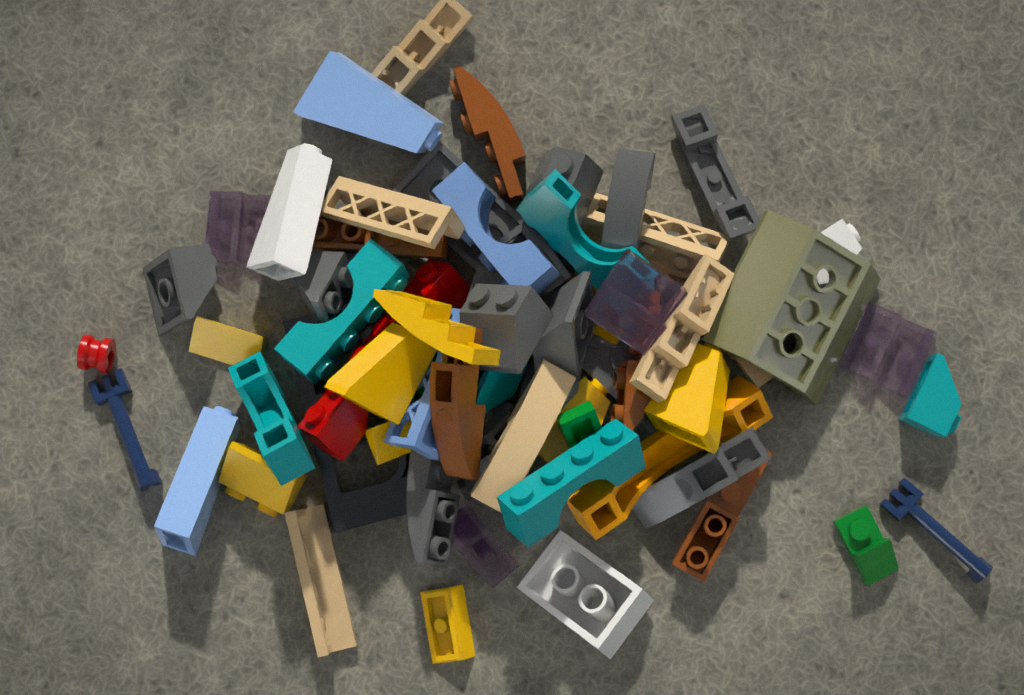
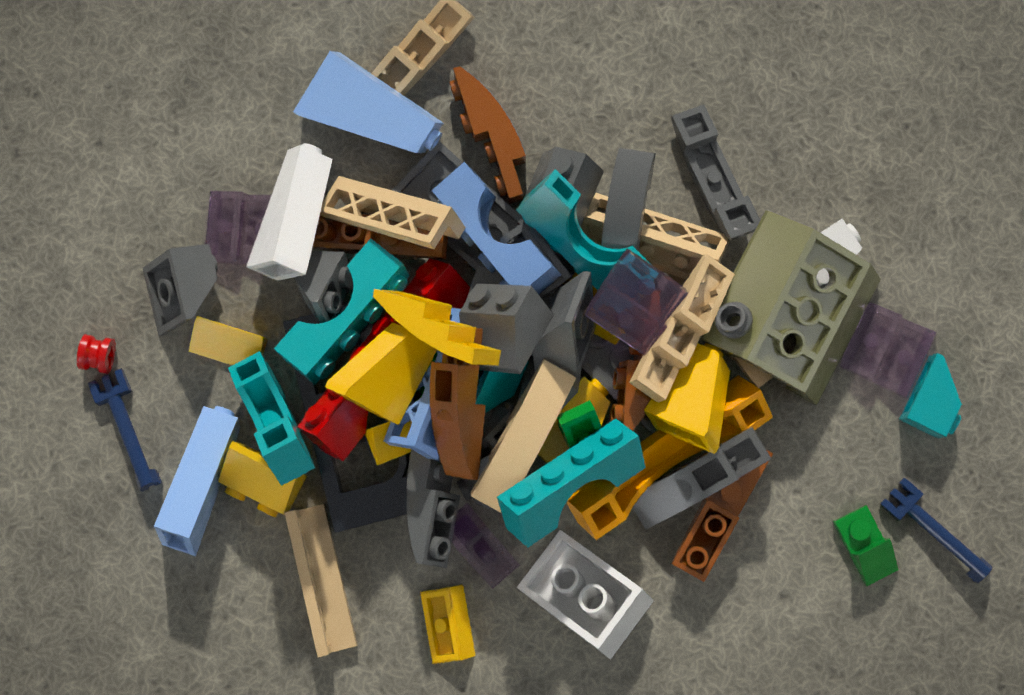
(726, 313): none -> dark grey plate

